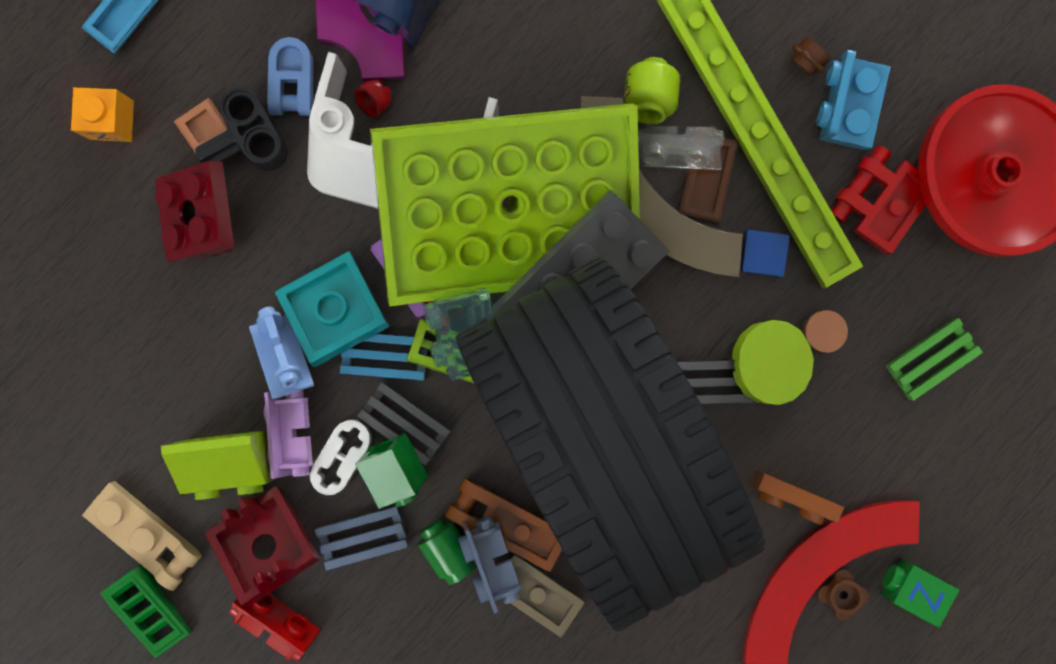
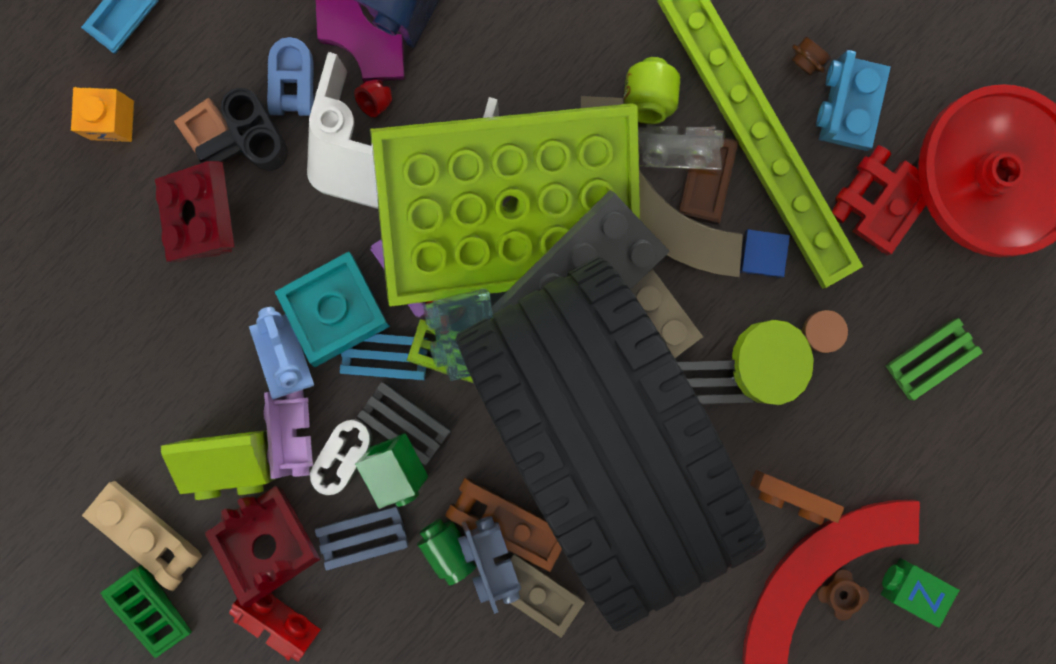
(666, 314): none -> dark tan plate

